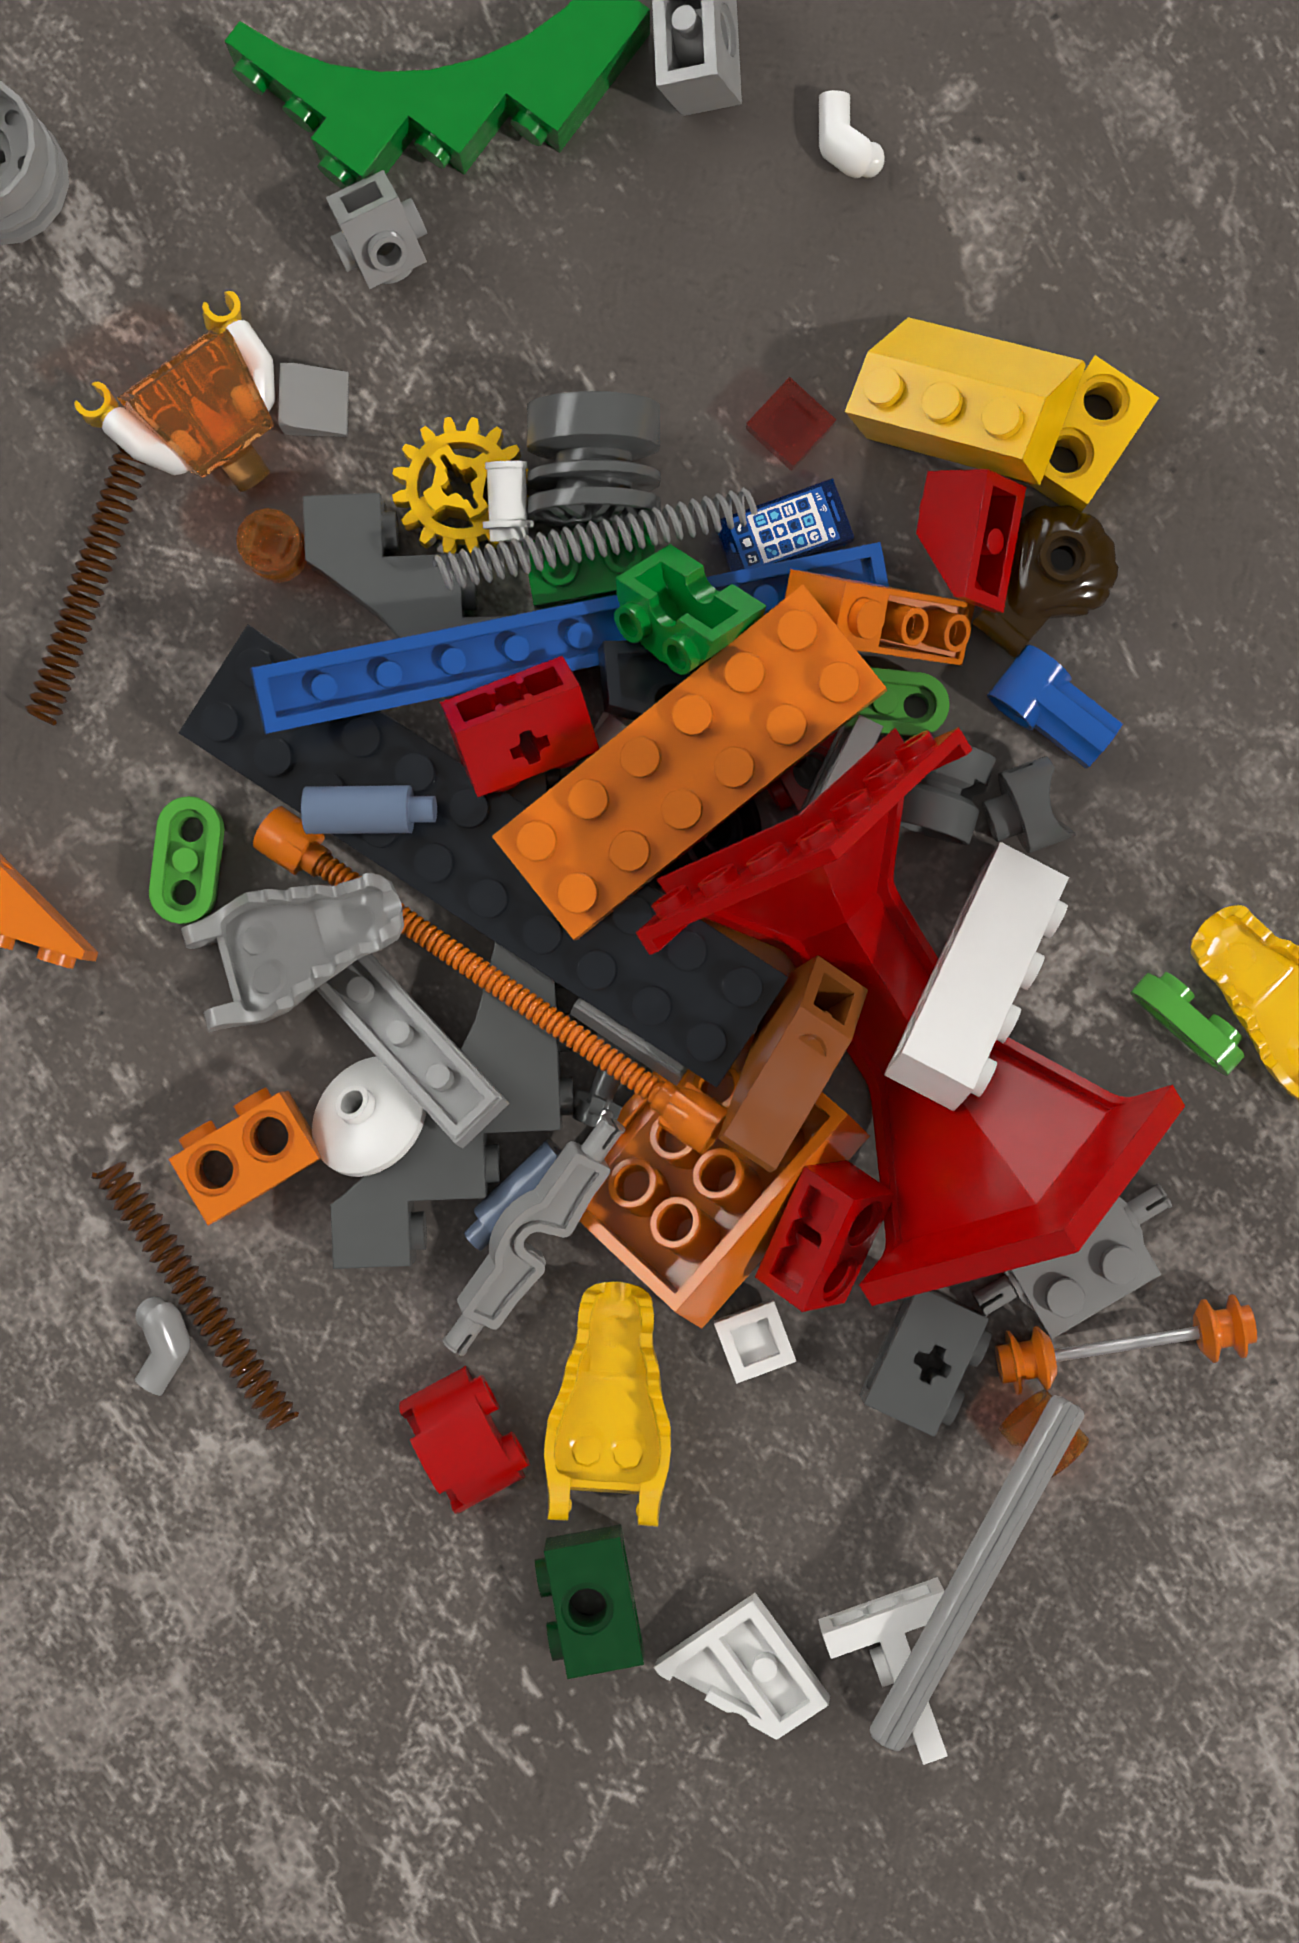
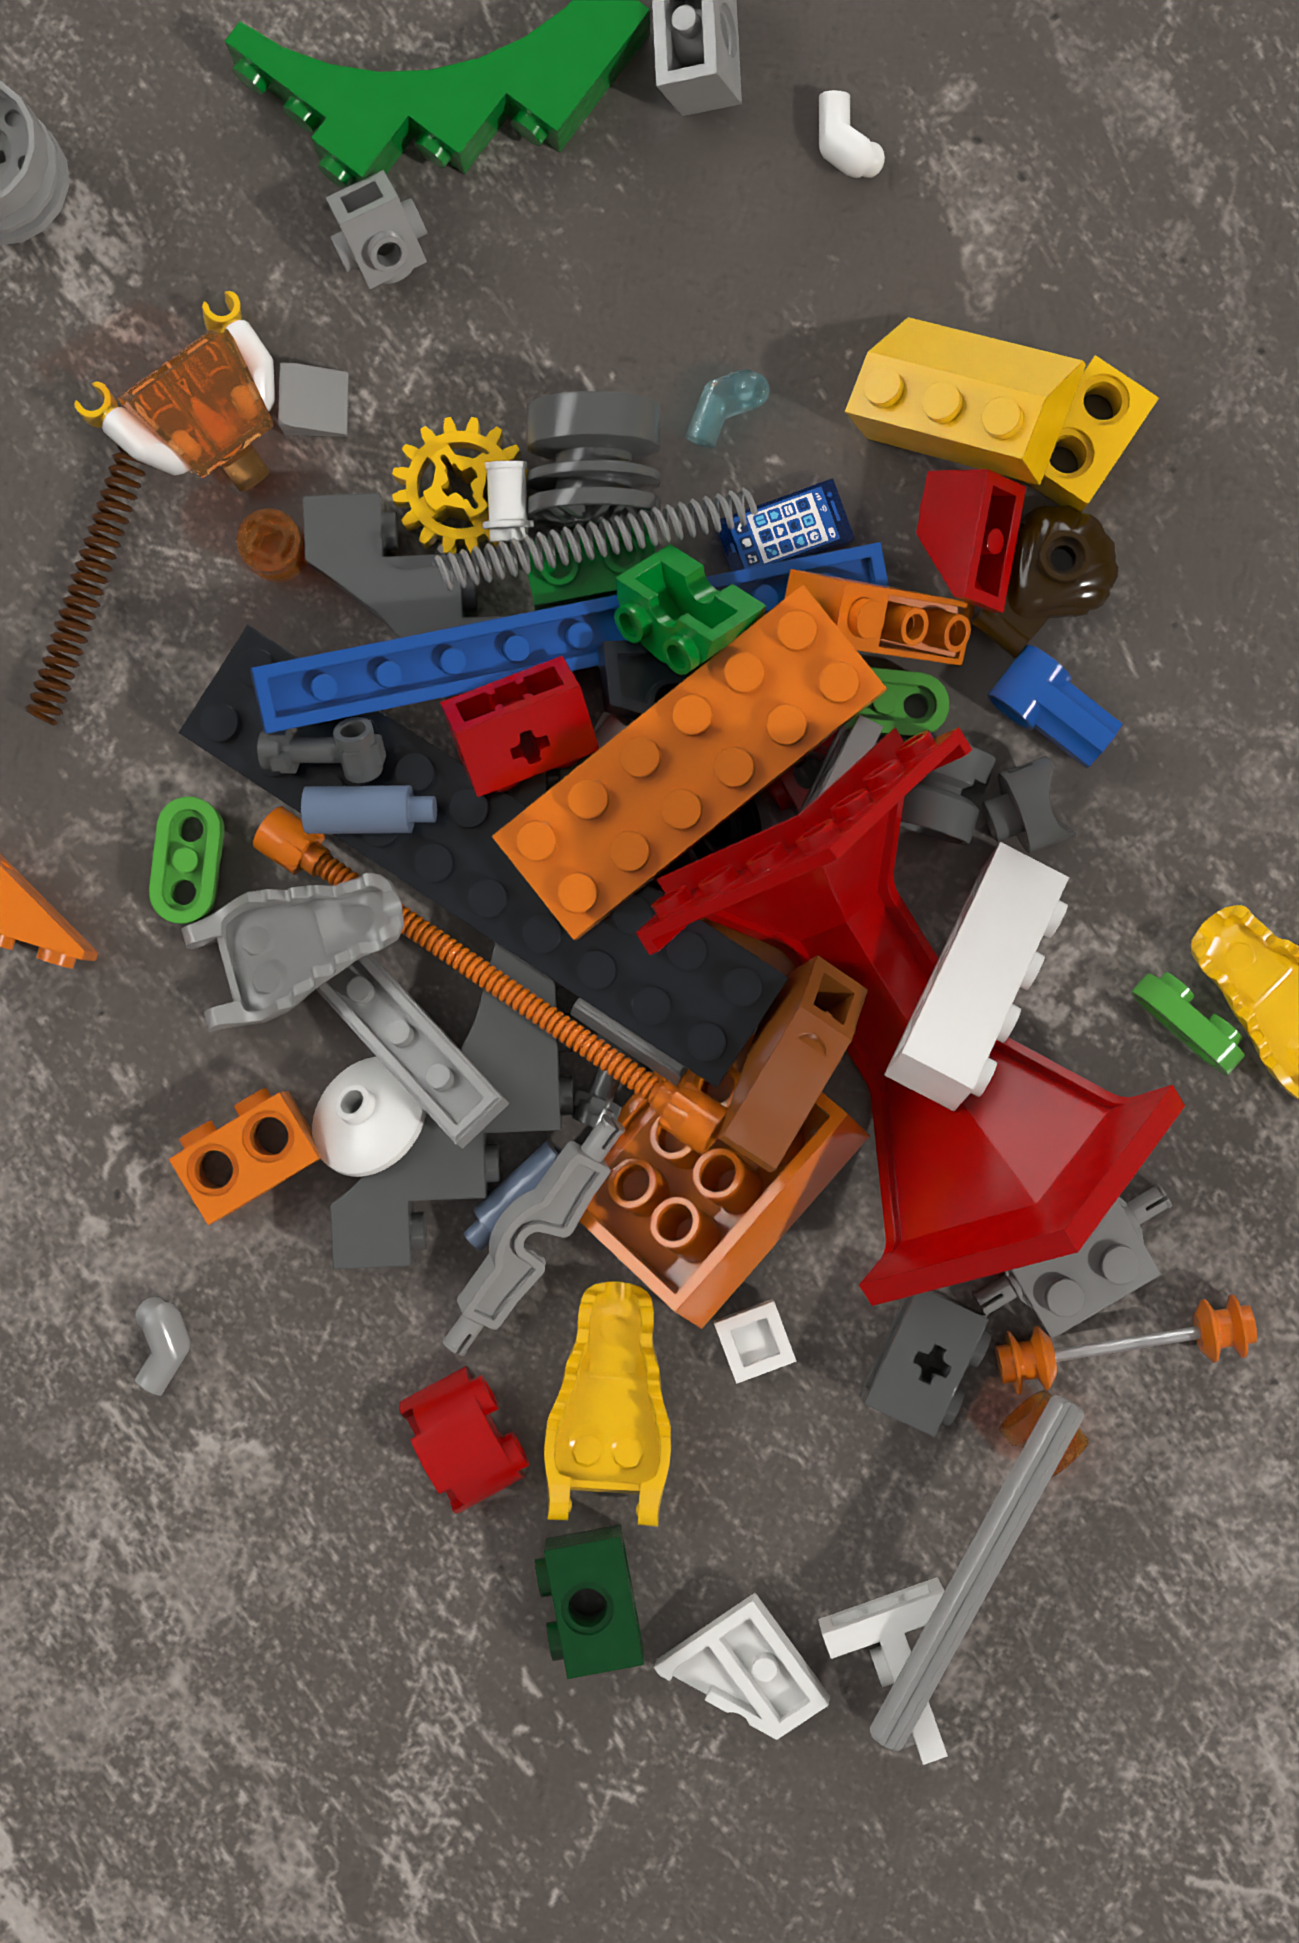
(199, 1296): reddish brown piece -> none
(352, 746): none -> dark grey bar
(723, 399): none -> clear light blue arm
(790, 424): clear red plate -> none
(824, 1235): red brick -> none

